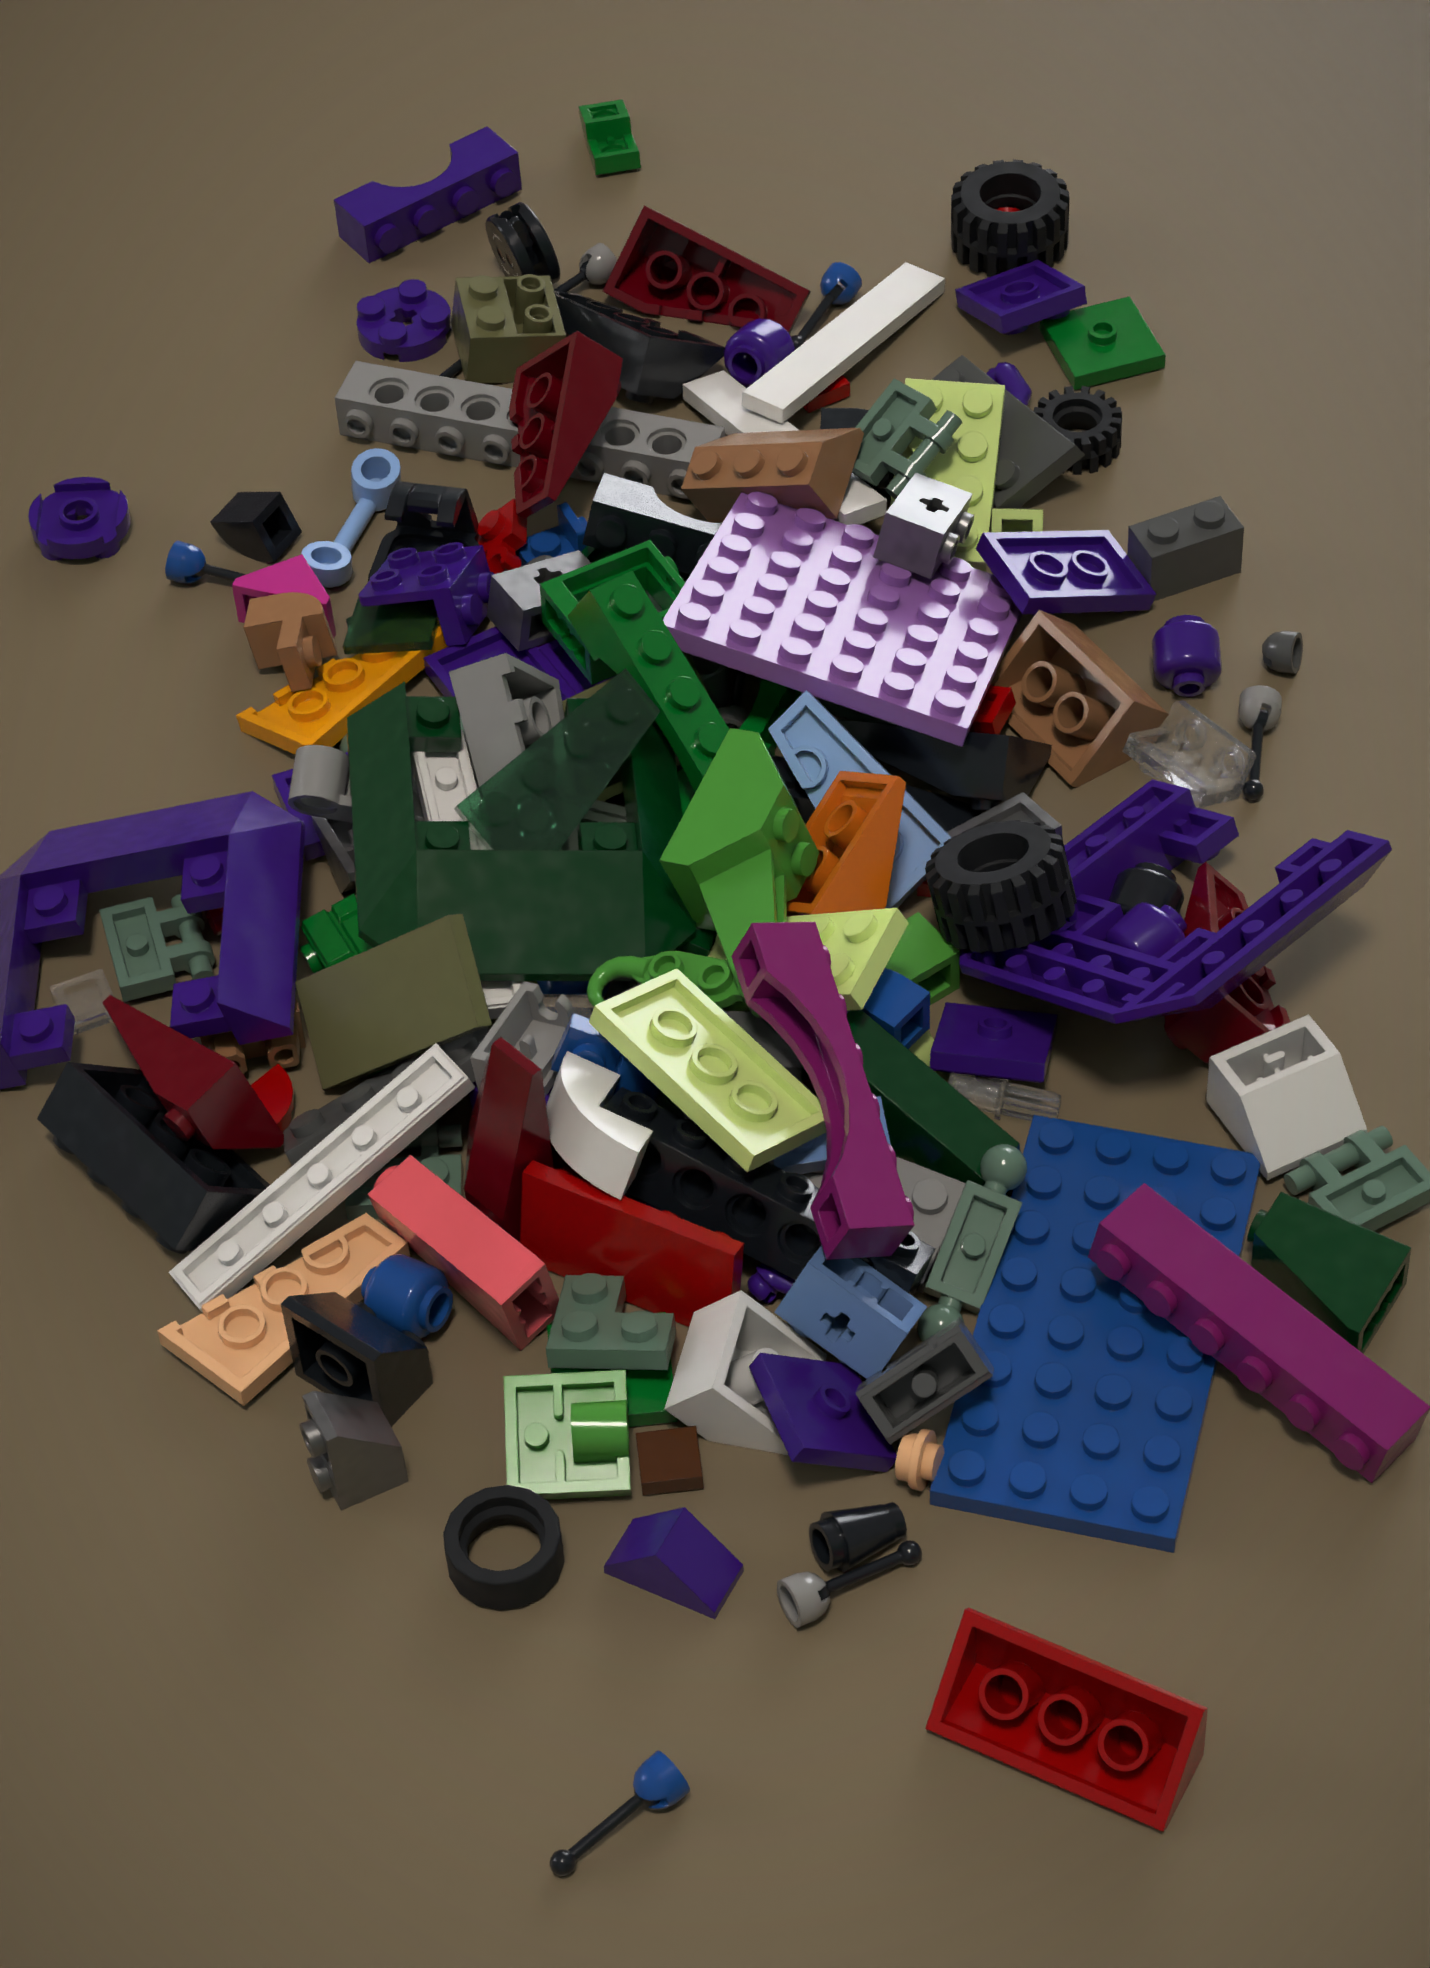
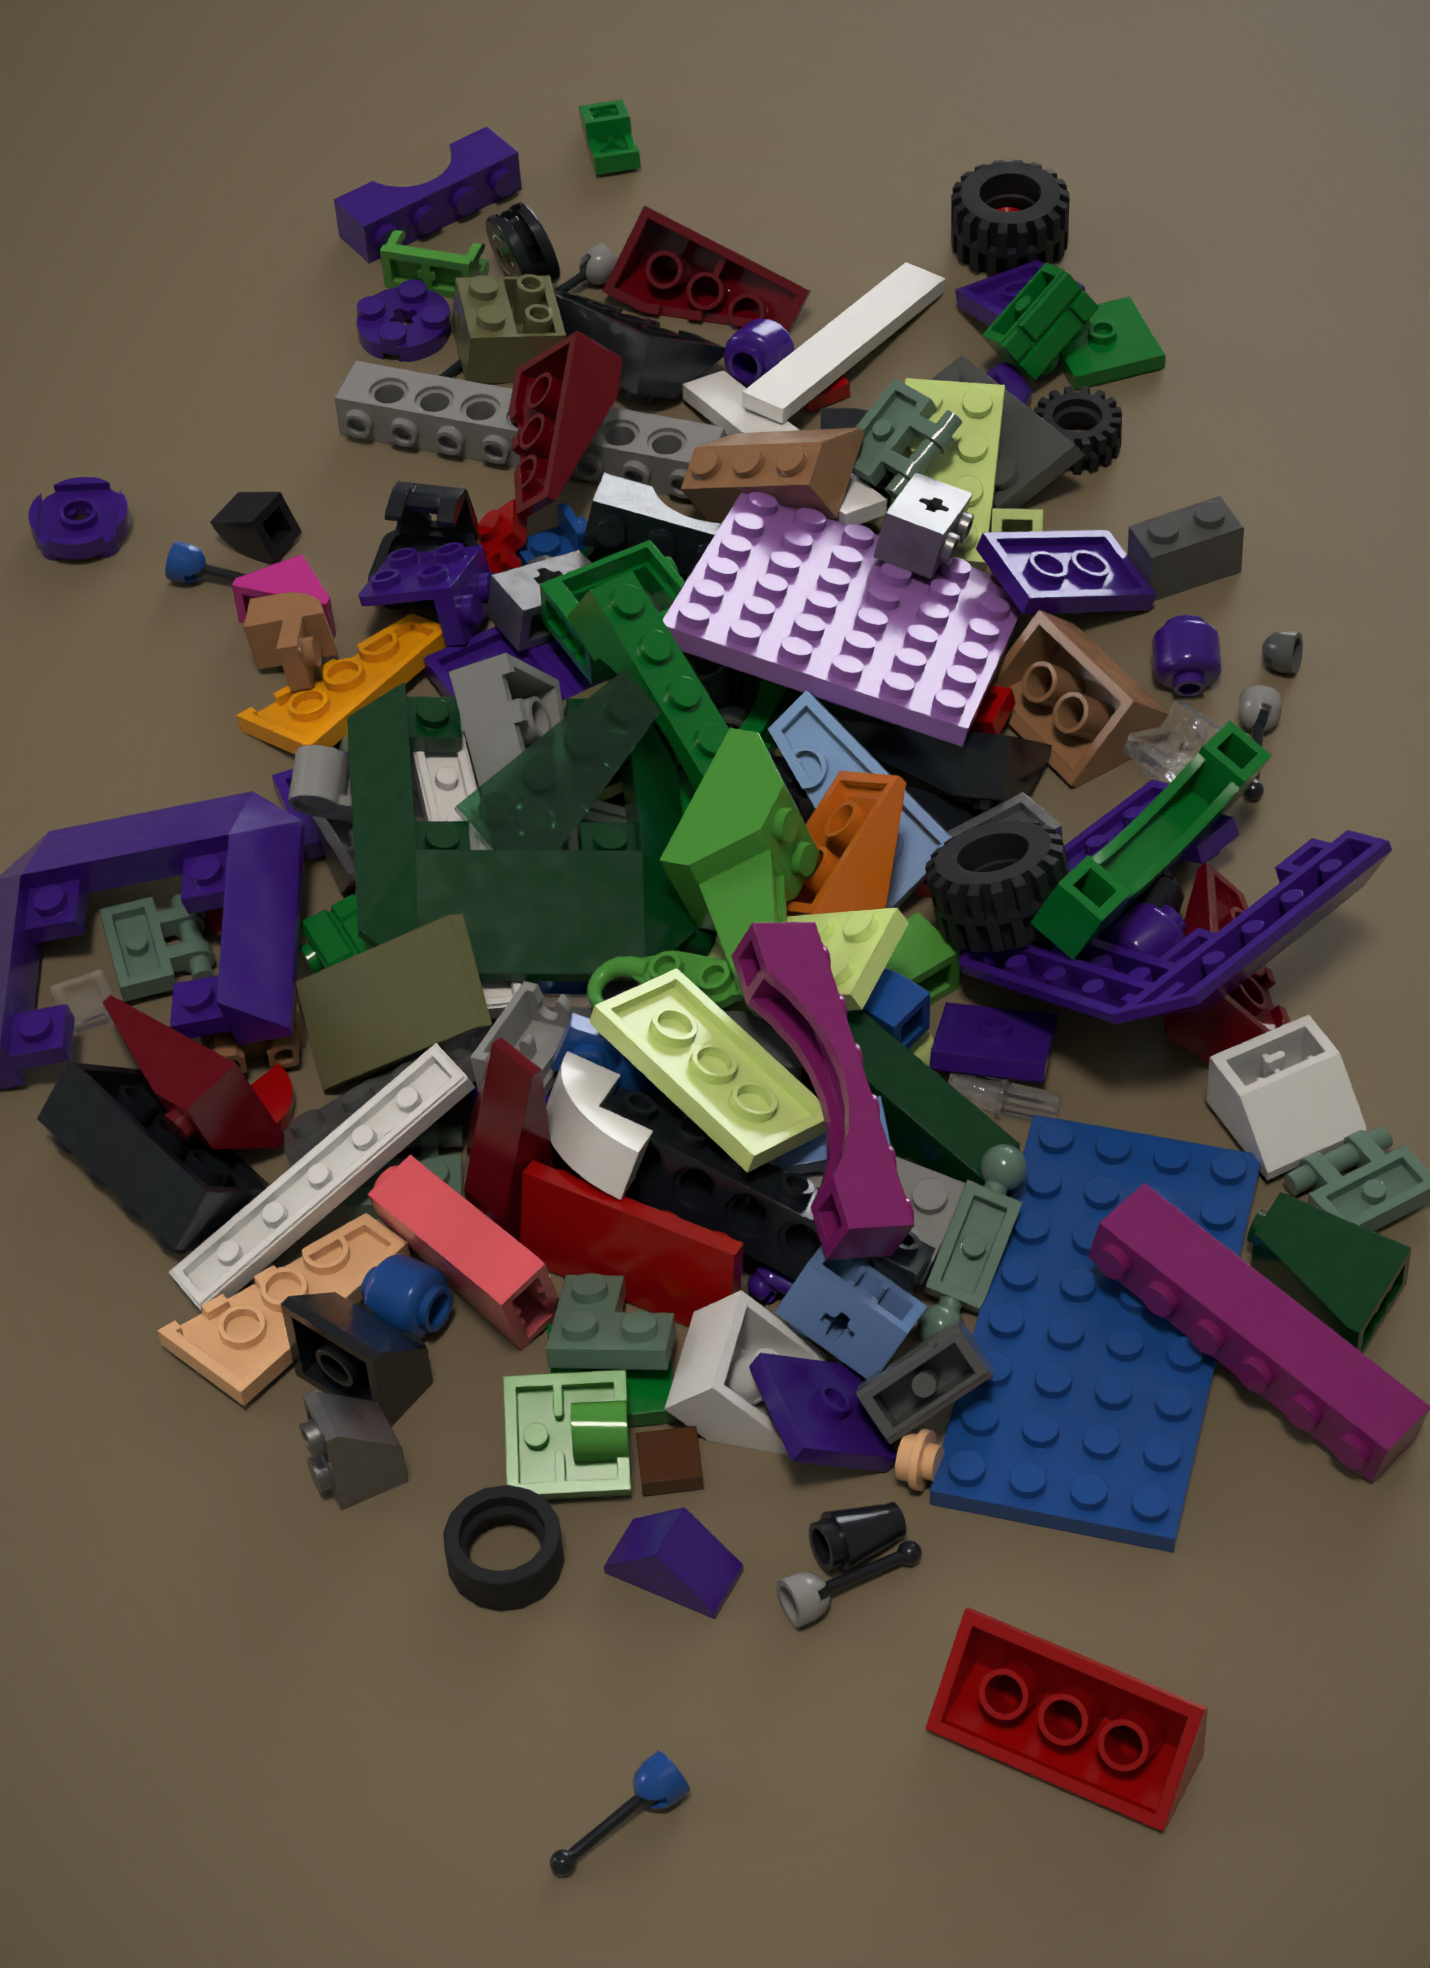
(372, 481): light blue piece -> none
(391, 627): clear green piece -> none
(432, 267): none -> bright green hinge
(833, 293): blue hinge -> none
(1041, 322): none -> green brick
(1122, 870): none -> green arch

